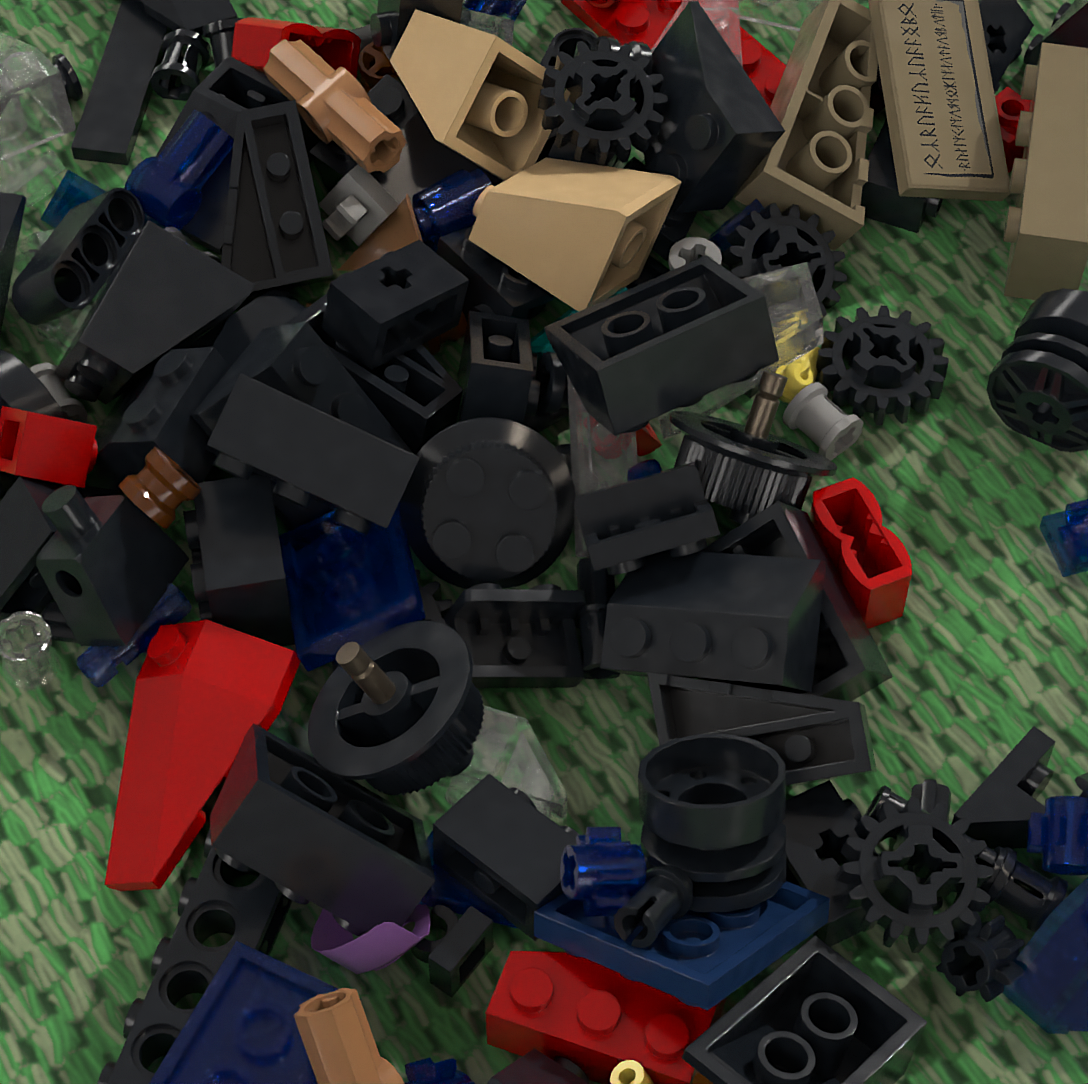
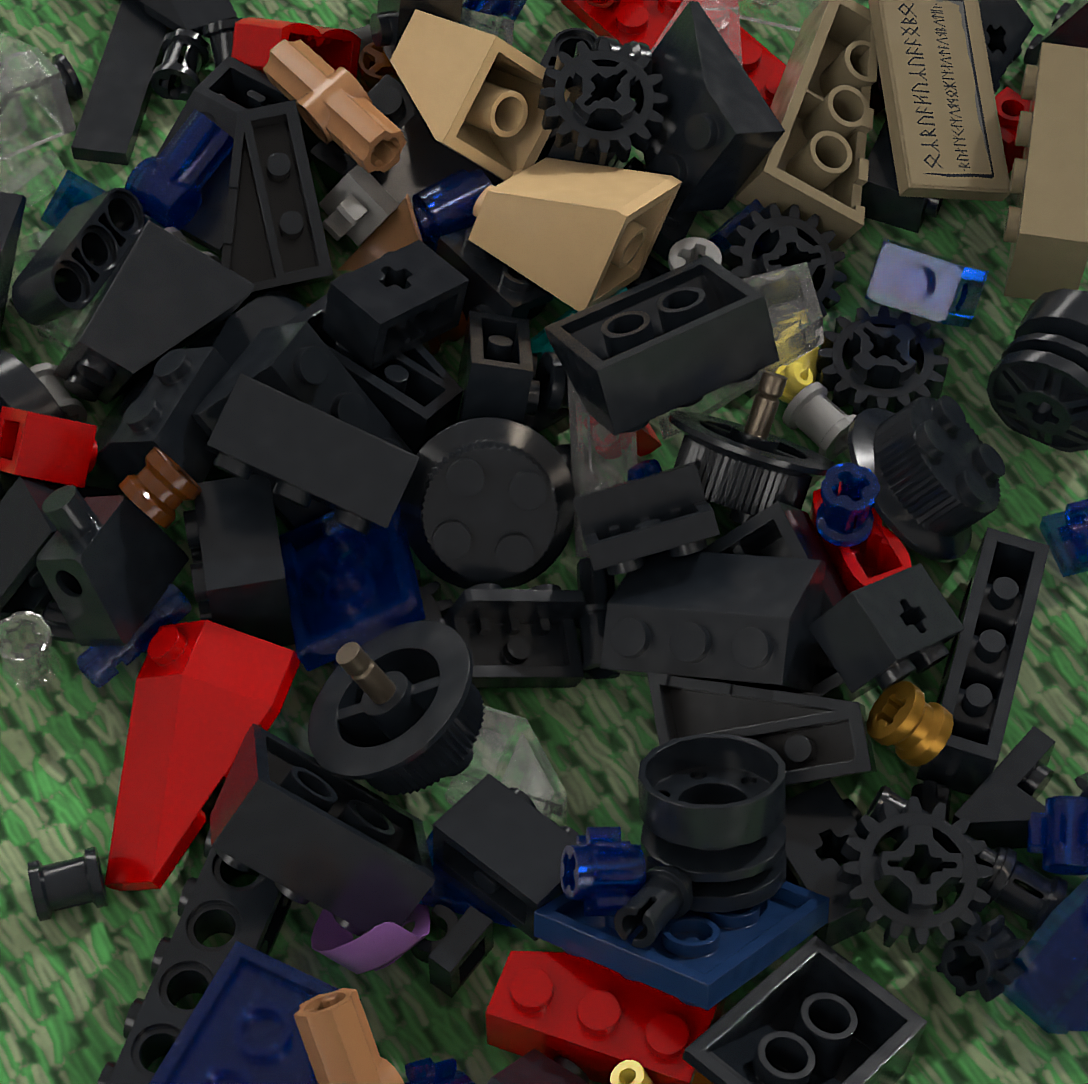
(67, 884): none -> black bush
(856, 497): none -> clear blue bush
(887, 630): none -> black brick
(910, 723): none -> pearl gold wheel
(924, 284): none -> clear blue torso
(929, 472): none -> black piece
(986, 657): none -> black brick

